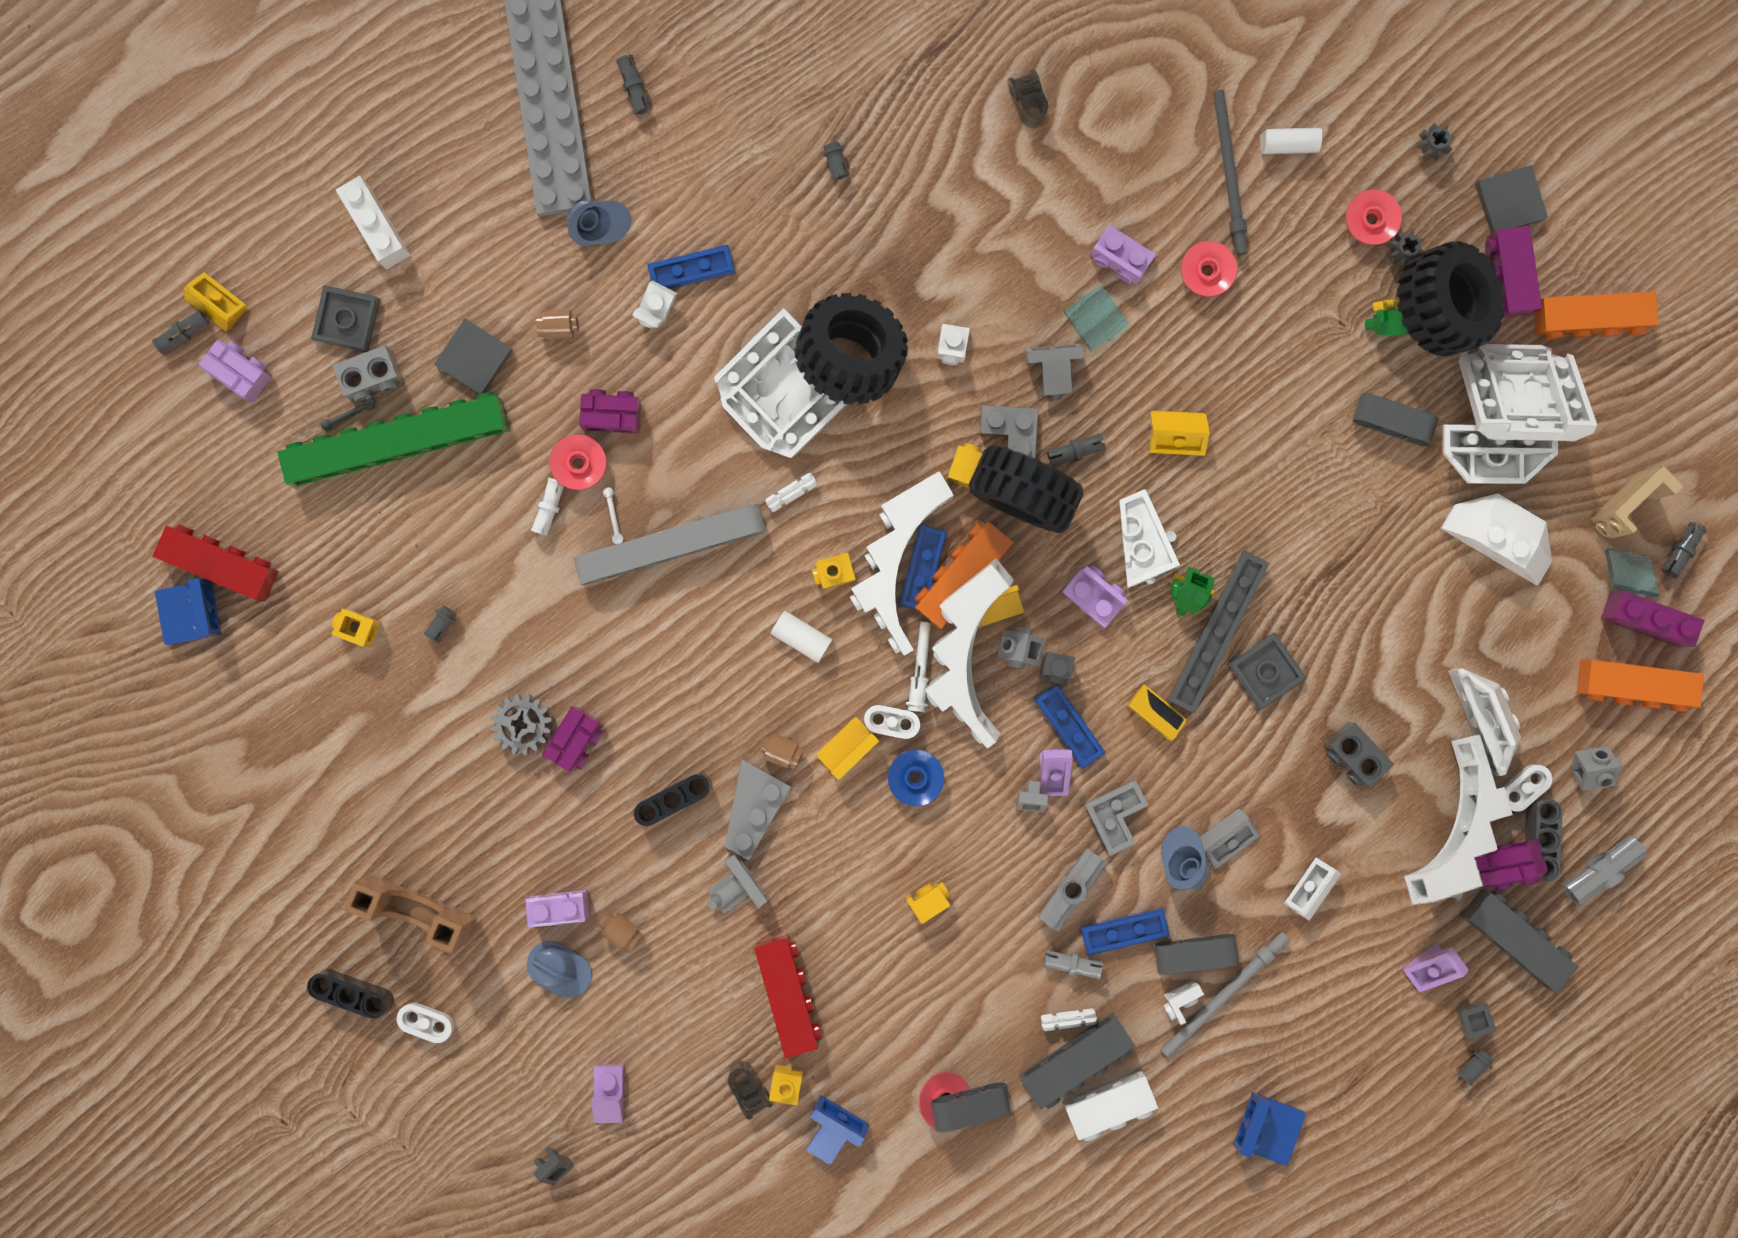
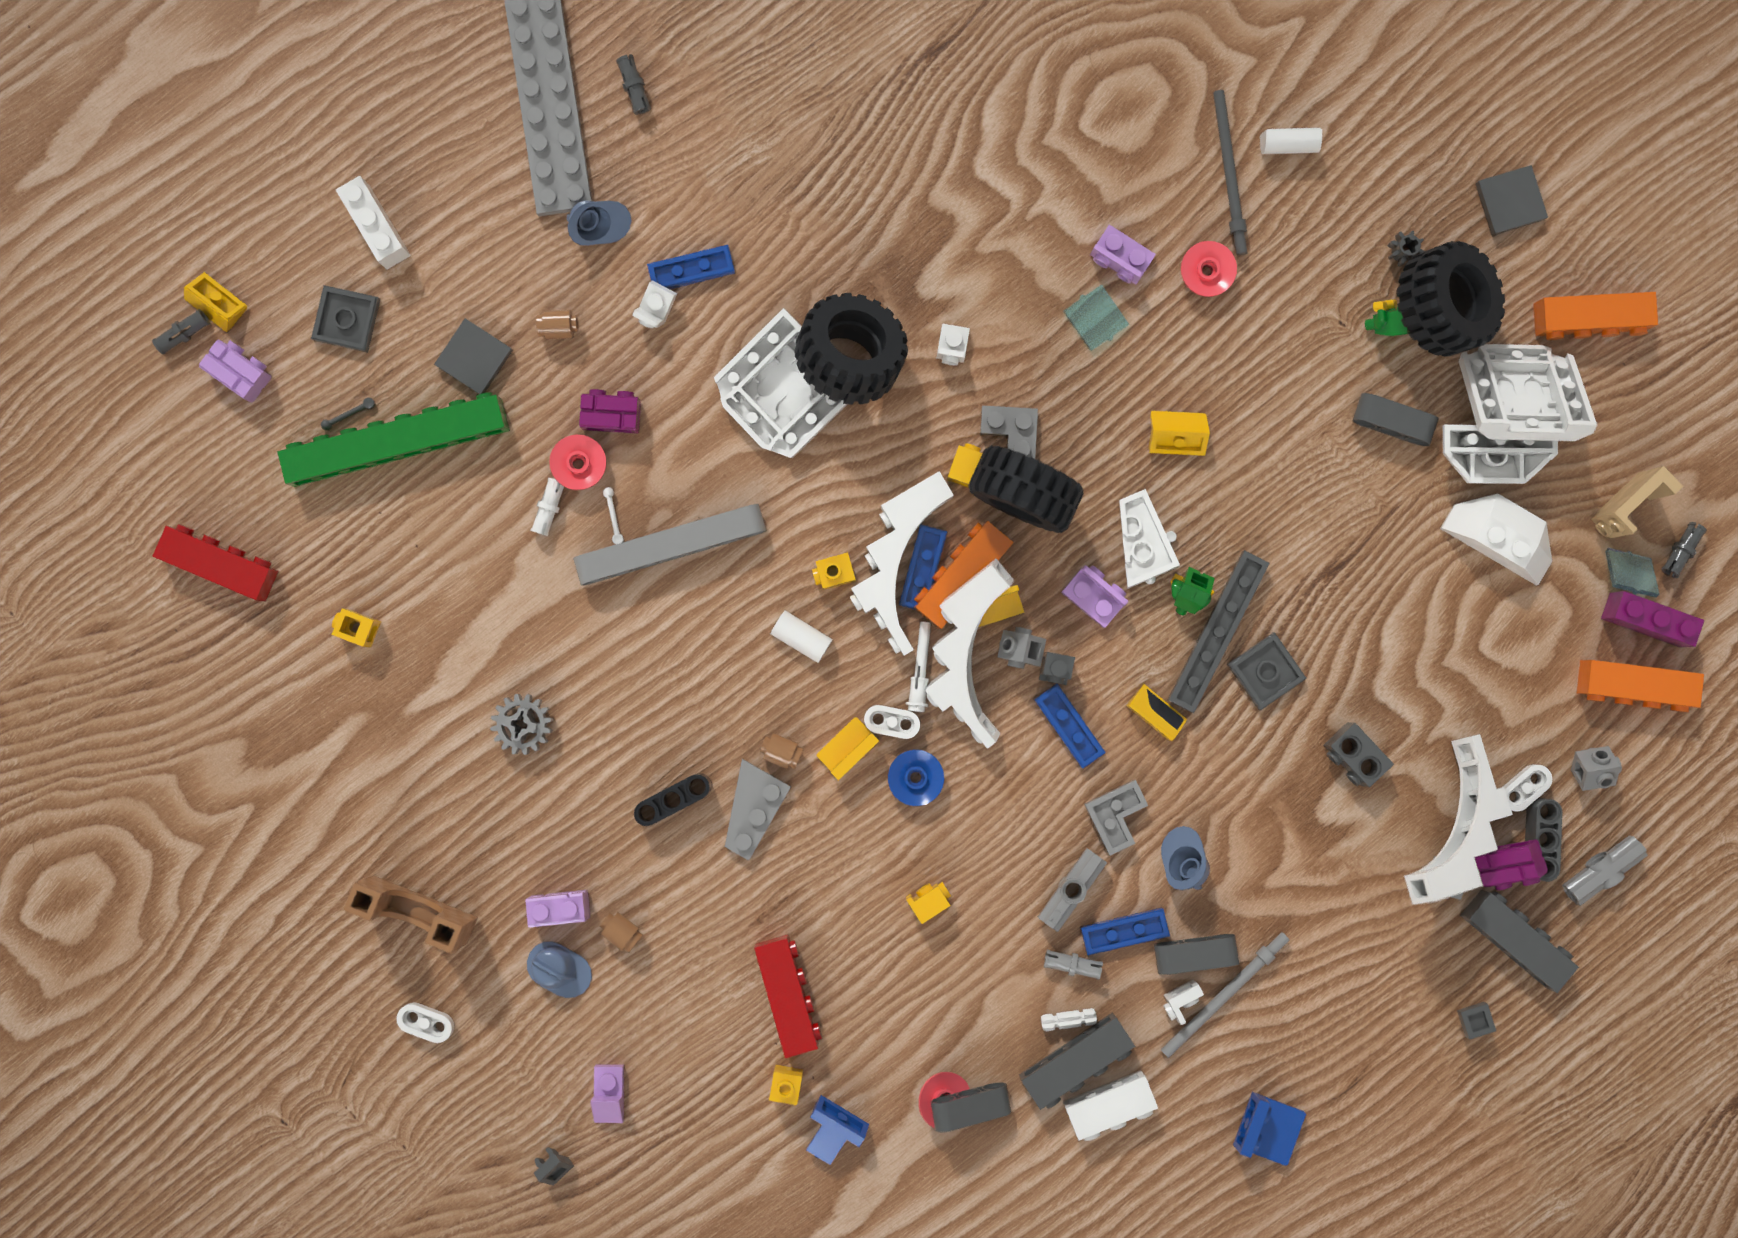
(188, 612): blue bracket -> none
(337, 993): black beam -> none
(367, 366): light grey brick -> none
(440, 623): dark grey pin -> none
(573, 739): magenta brick -> none
(736, 887): light grey piece -> none
(750, 1095): clear smoke piece -> none
(791, 492): white axle -> none
(836, 160): dark grey pin -> none
(1028, 93): clear smoke piece -> none
(1031, 799): light grey tile -> none
(1055, 366): light grey piece -> none
(1055, 772): lavender slope -> none
(1076, 450): dark grey pin -> none
(1228, 838): light grey slope -> none
(1312, 889): white brick -> none
(1382, 208): coral dish -> none
(1435, 968): lavender slope -> none
(1442, 137): dark grey gear -> none
(1476, 1067): dark grey pin -> none
(1489, 716): white wedge -> none
(1514, 260): magenta brick -> none

